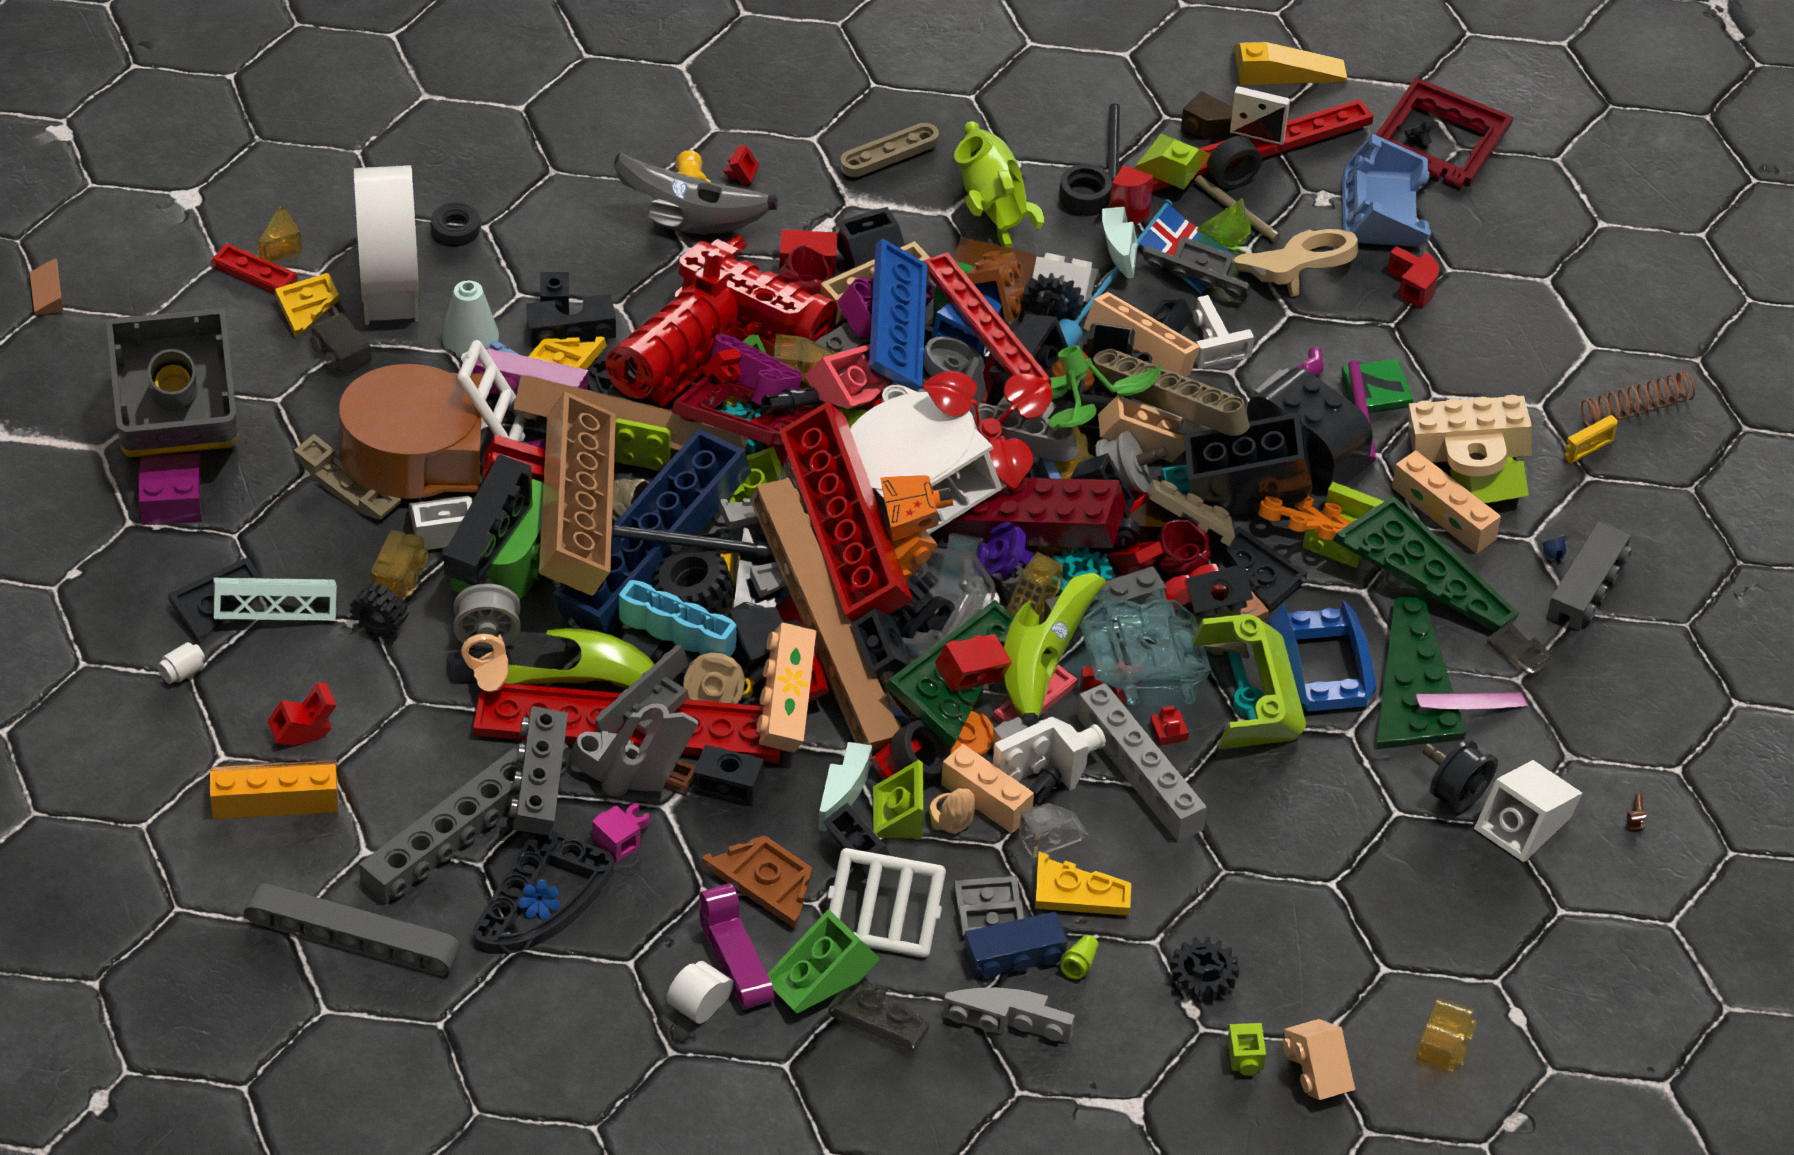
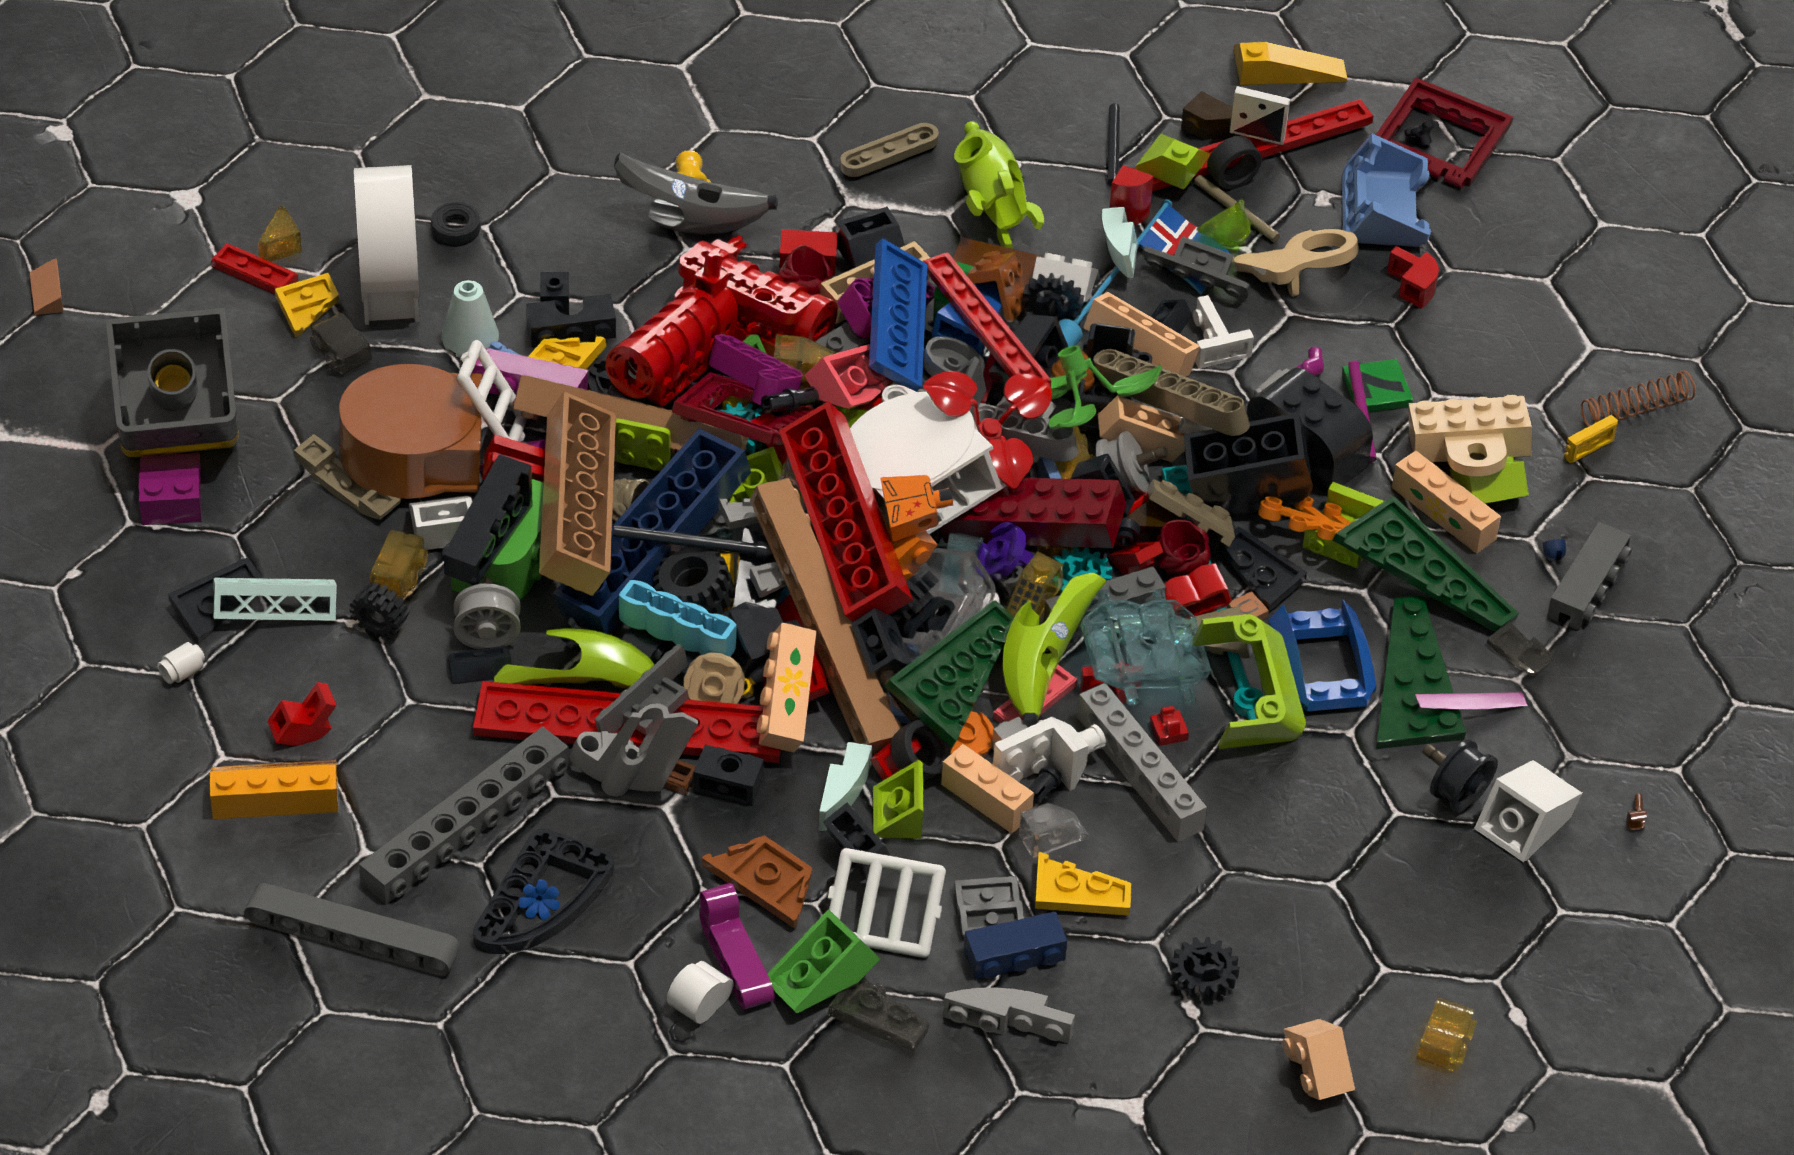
(491, 668): light nougat piece -> none
(539, 770): dark grey brick -> none
(619, 831): dark pink brick -> none
(724, 365): red tile -> none
(742, 165): red tile -> none
(955, 812): light nougat piece -> none
(973, 662): red brick -> none
(1079, 958): lime cone -> none
(1087, 175): black tyre -> none
(1232, 578): black brick -> none
(1246, 1054): lime brick -> none

